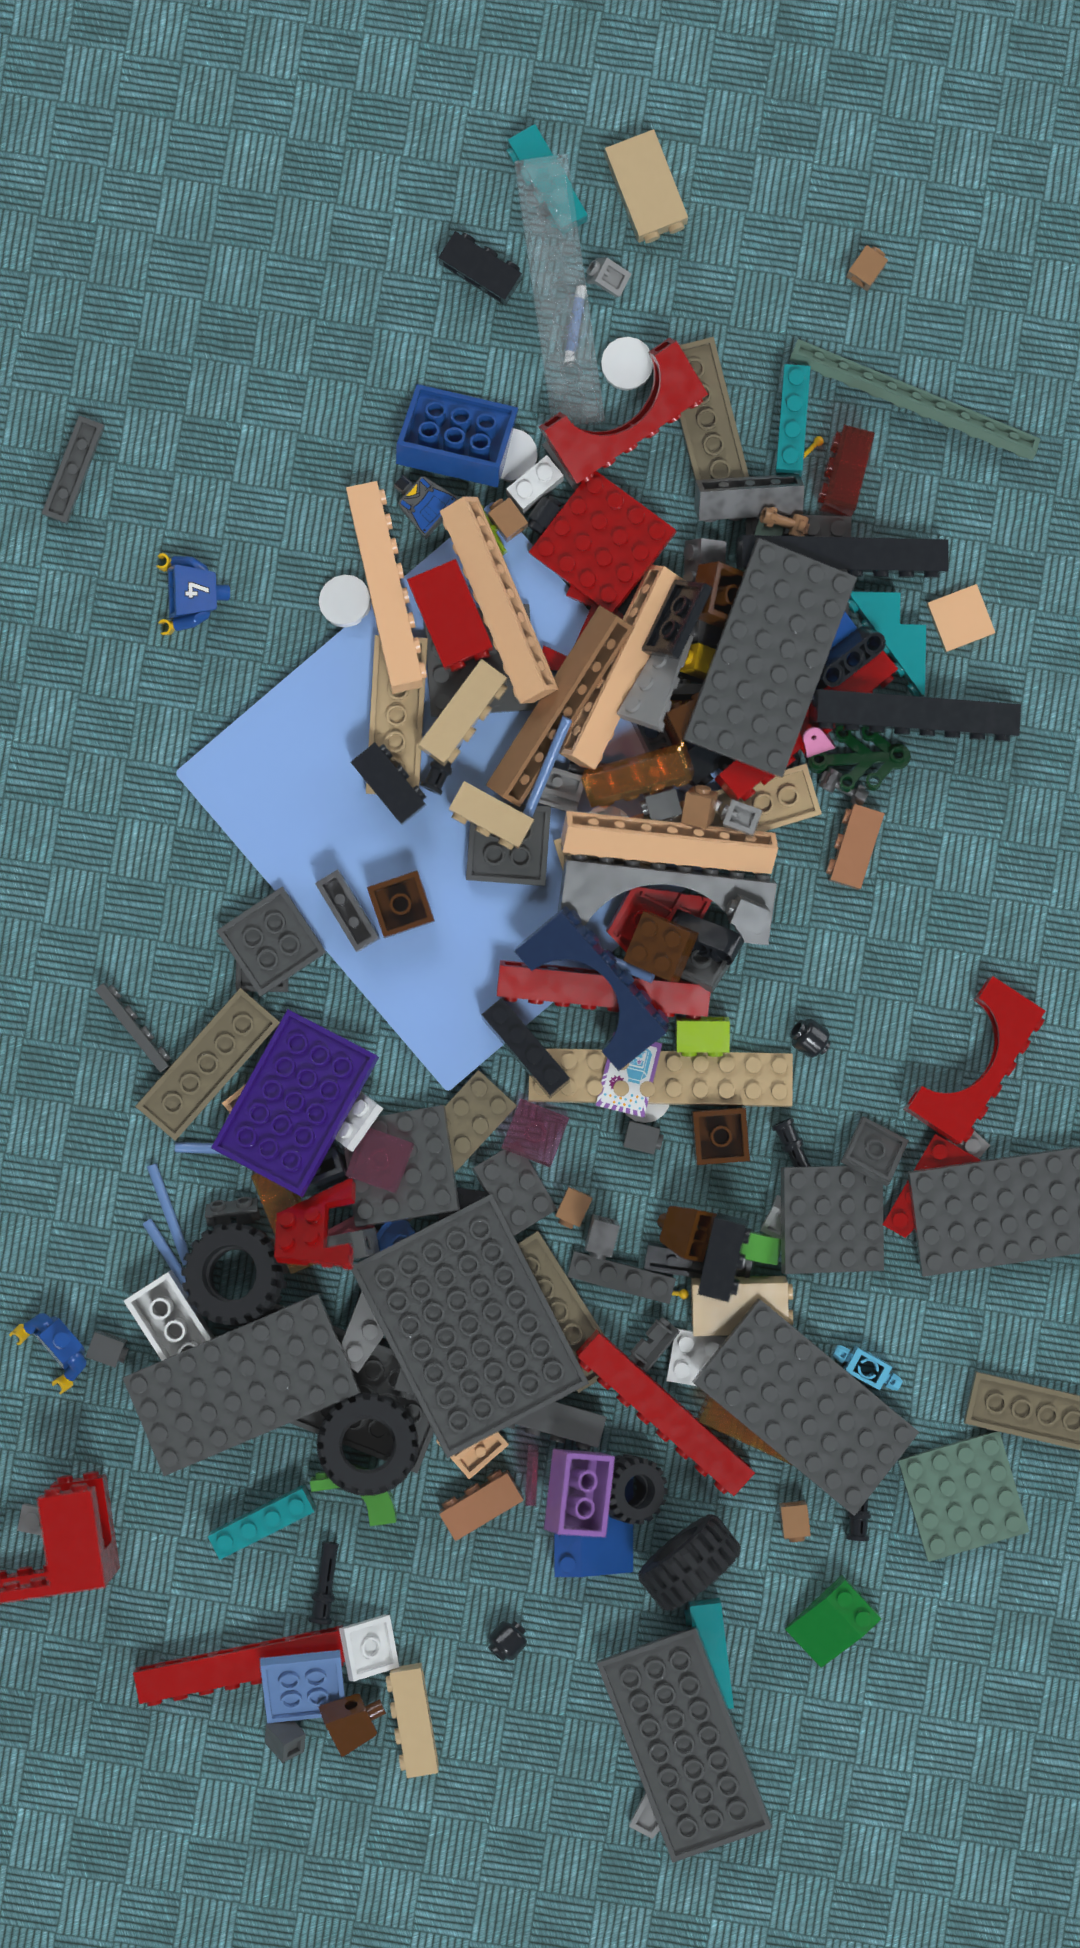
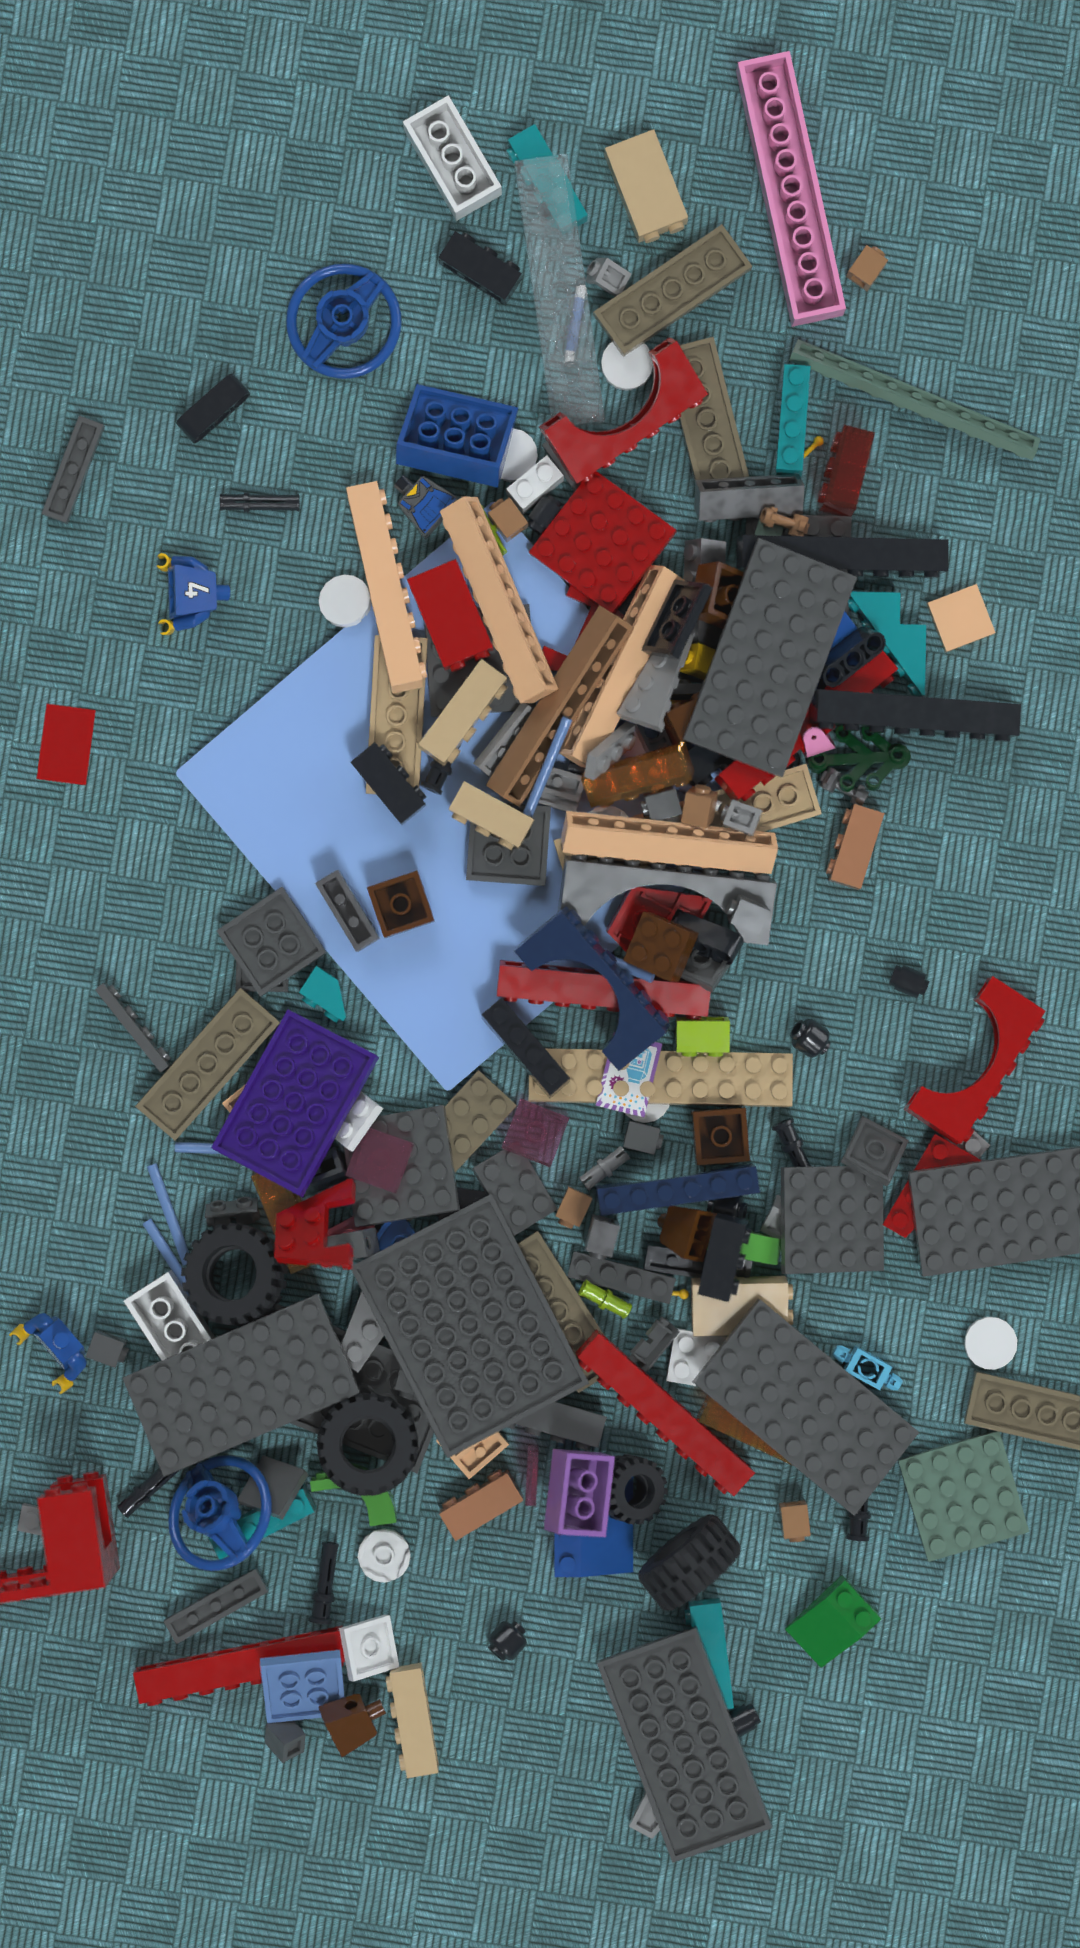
(66, 744): none -> red sticker
(143, 1492): none -> black pin
(213, 408): none -> black beam
(216, 1605): none -> dark grey plate
(221, 1519): none -> blue piece
(227, 502): none -> black pin
(283, 1483): none -> dark grey tile
(326, 992): none -> teal slope
(331, 333): none -> blue piece
(384, 1555): none -> white tile
(452, 158): none -> white brick
(499, 745): none -> light grey plate
(604, 1168): none -> light grey pin
(605, 1299): none -> lime pin
(610, 750): none -> light grey plate
(672, 290): none -> dark tan plate
(711, 1185): none -> dark blue arch
(730, 1206): none -> black head
(745, 1719): none -> black brick
(790, 188): none -> bright pink brick
(909, 981): none -> black brick
(990, 1342): none -> white tile

